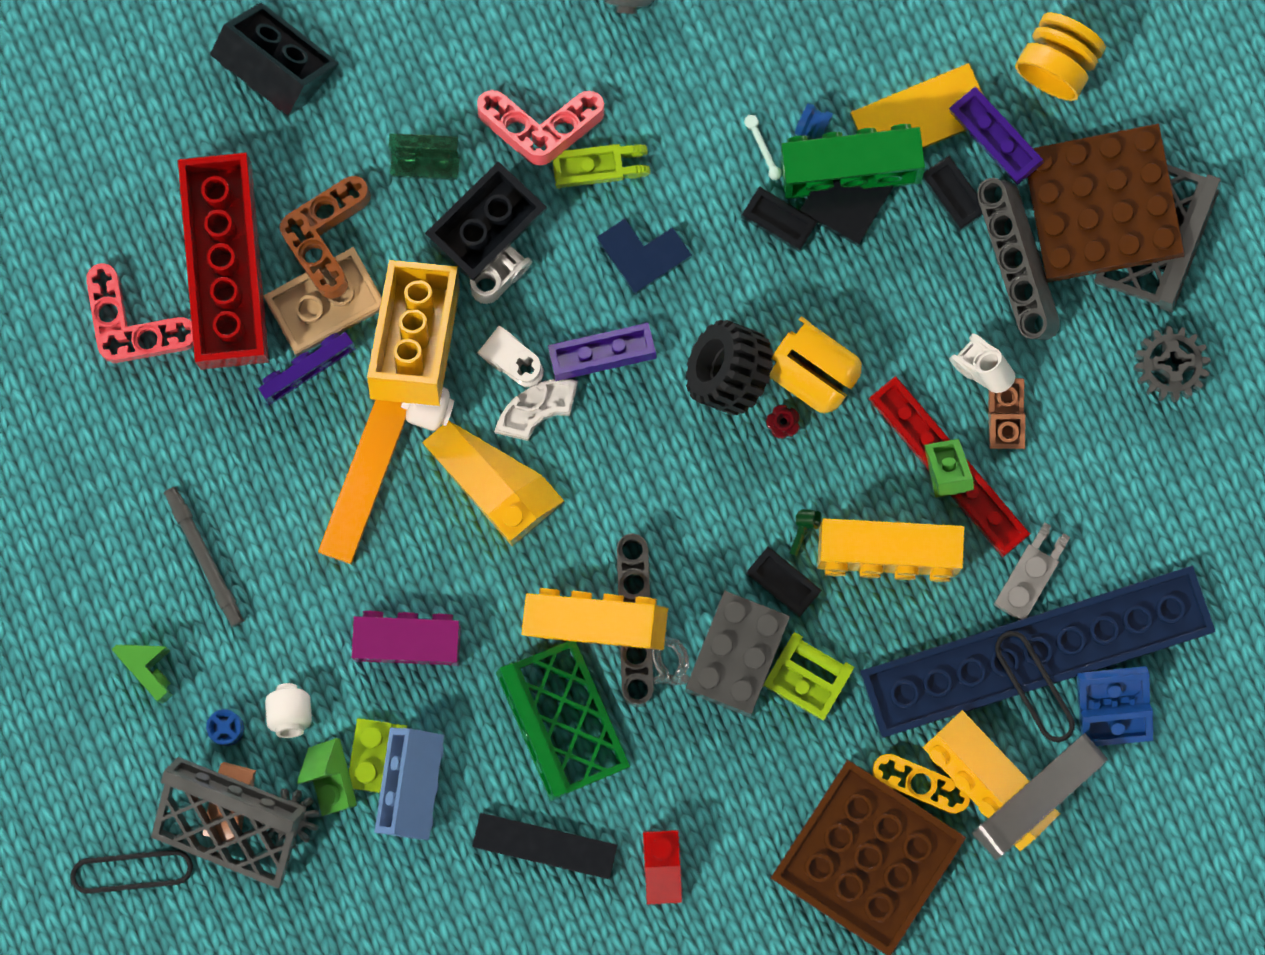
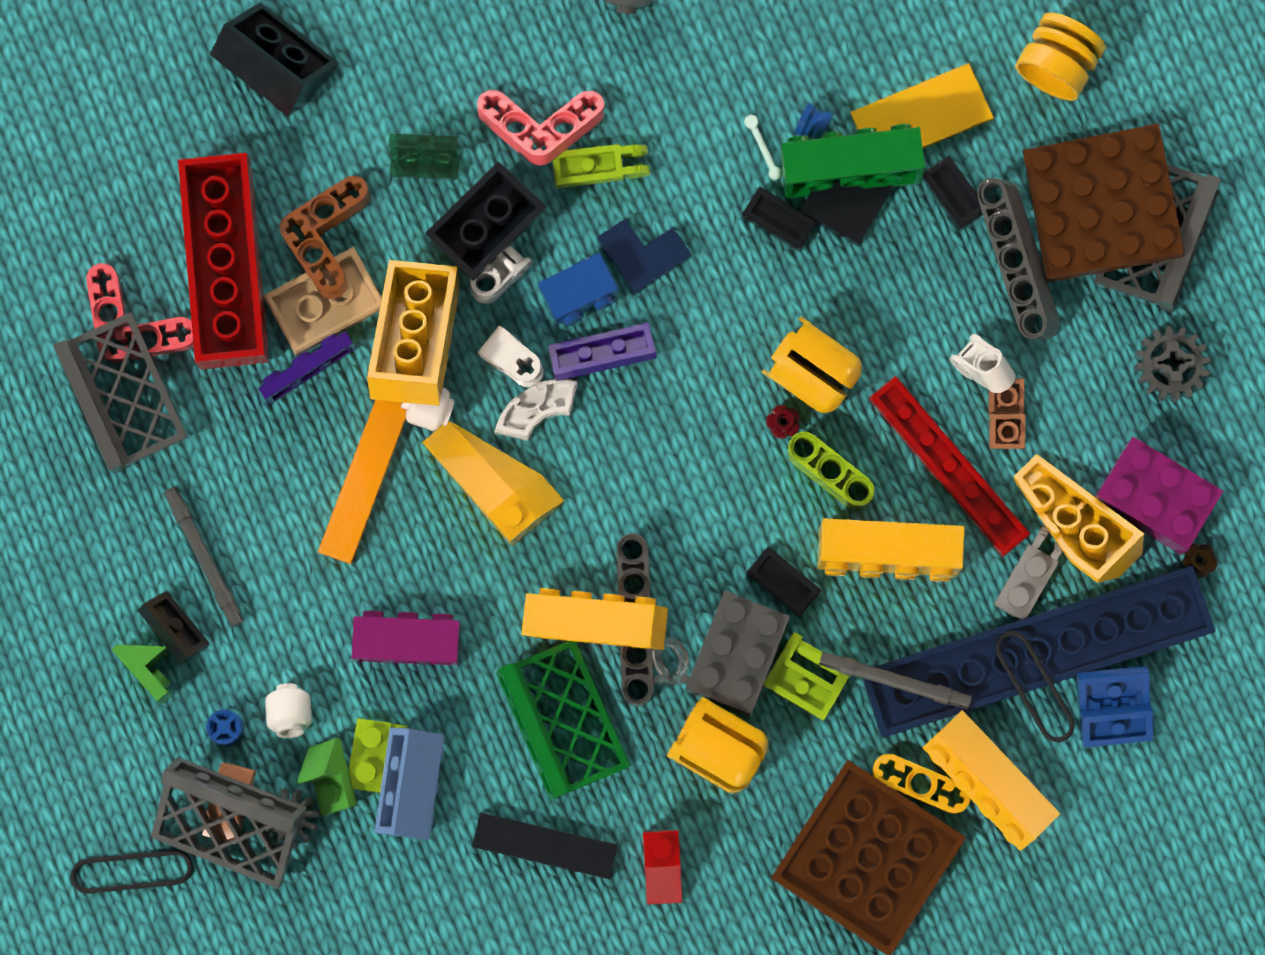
(92, 403): none -> dark grey fence
(173, 627): none -> black plate
(579, 290): none -> blue brick
(719, 747): none -> yellow cylinder
(729, 367): black tyre -> none
(805, 520): dark green hand -> none
(822, 455): none -> lime beam
(938, 693): none -> dark grey piece
(948, 468): bright green slope -> none
(996, 135): dark purple plate -> none
(1040, 796): dark grey beam -> none
(1083, 526): none -> yellow wedge
(1158, 495): none -> magenta brick
(1209, 561): none -> dark brown plate

